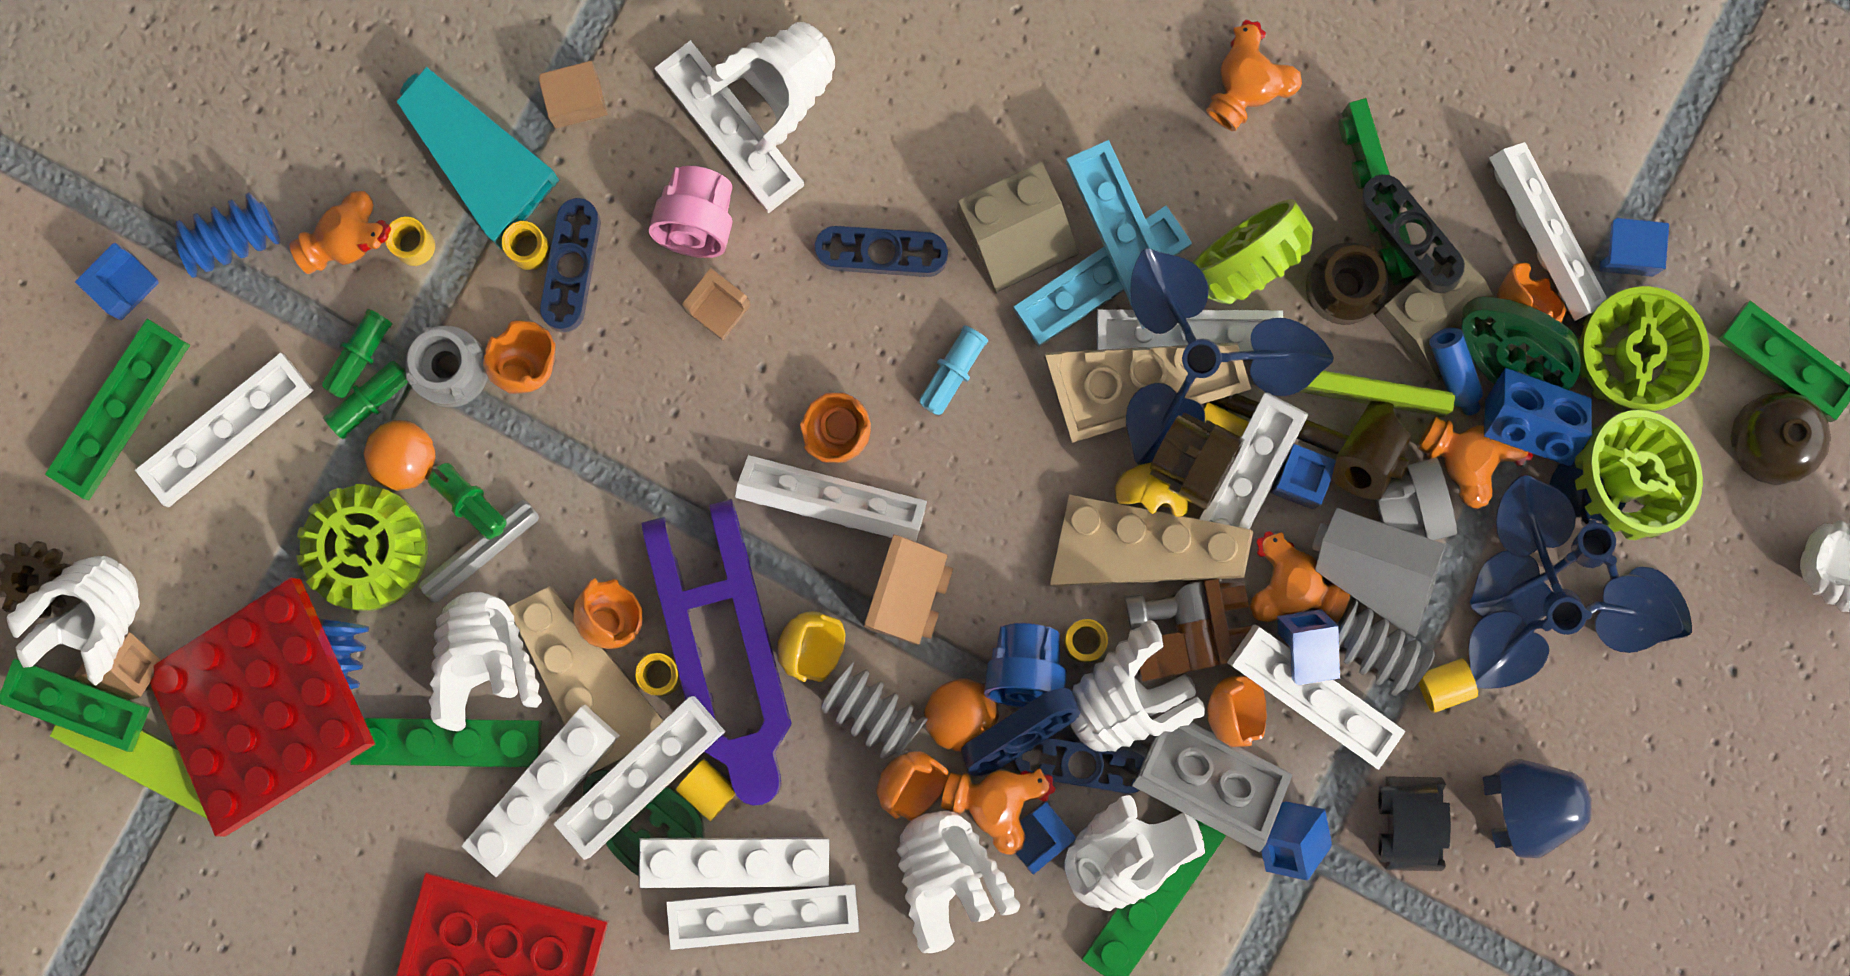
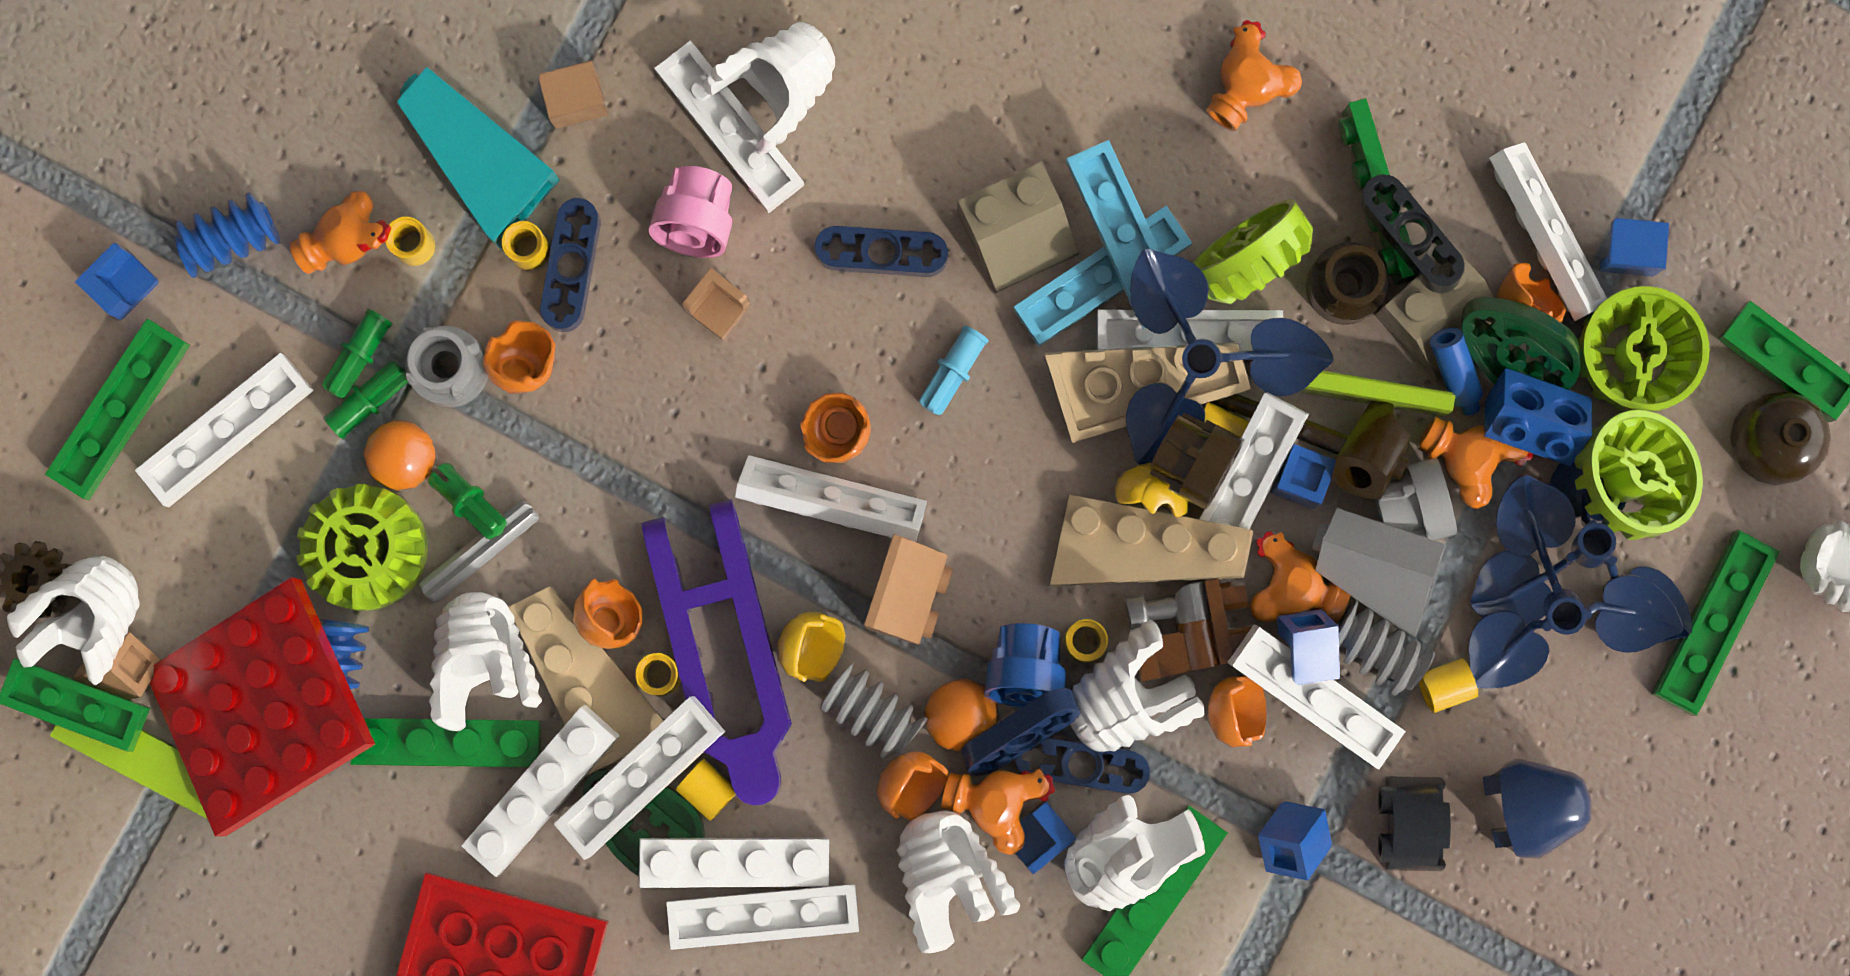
(1214, 783): light grey tile -> none
(1716, 622): none -> green tile

